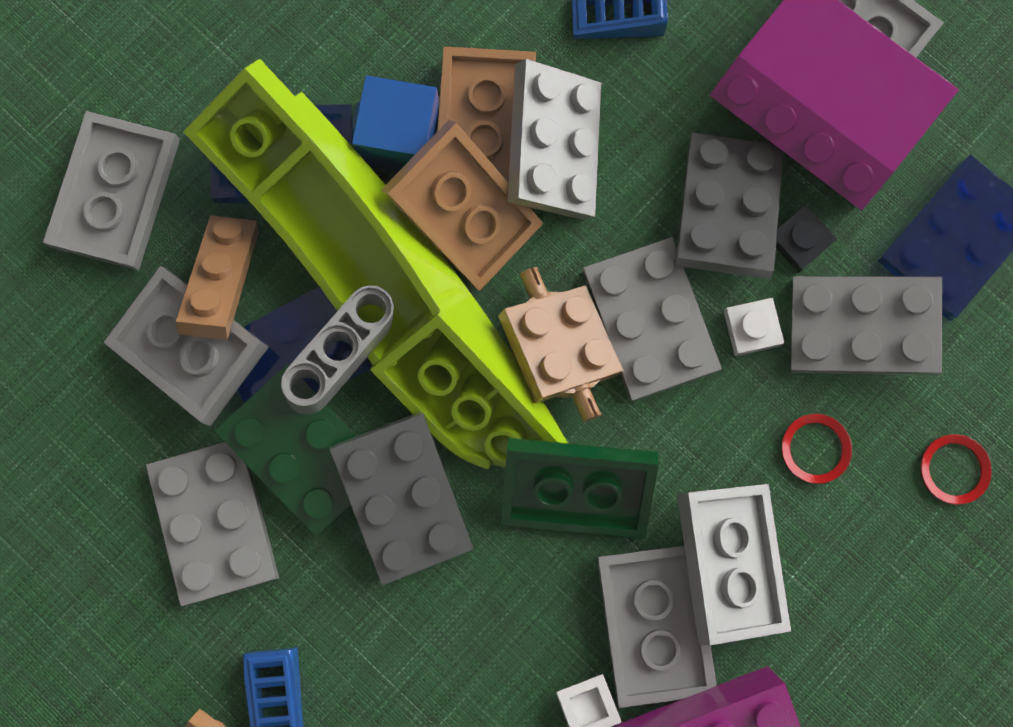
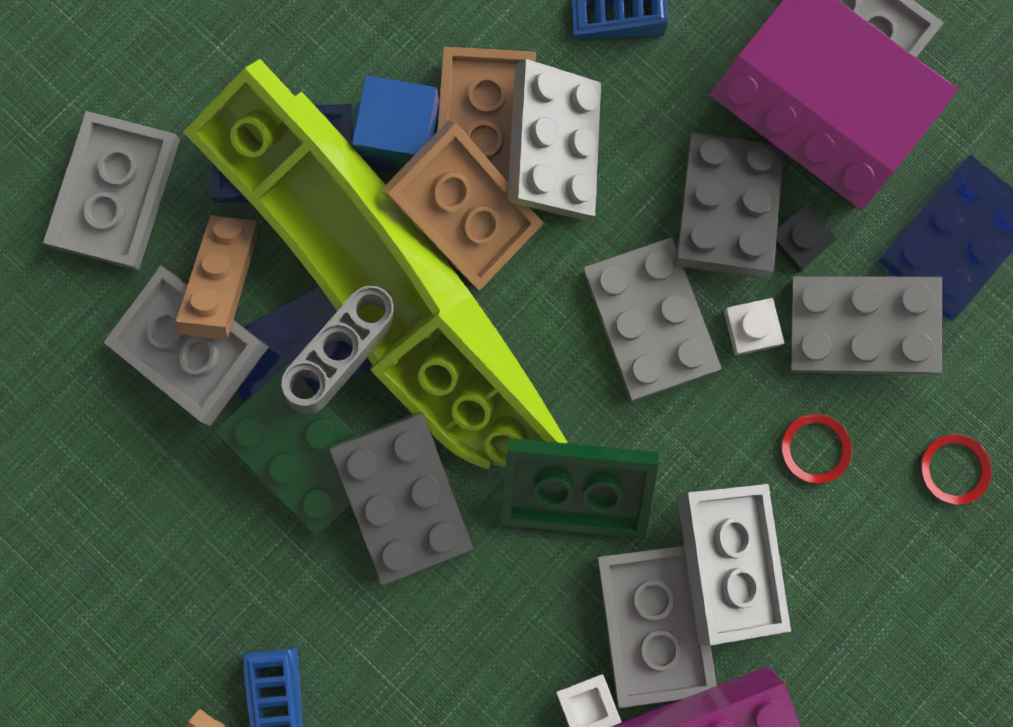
(211, 523): light grey plate -> none
(560, 344): plate -> none

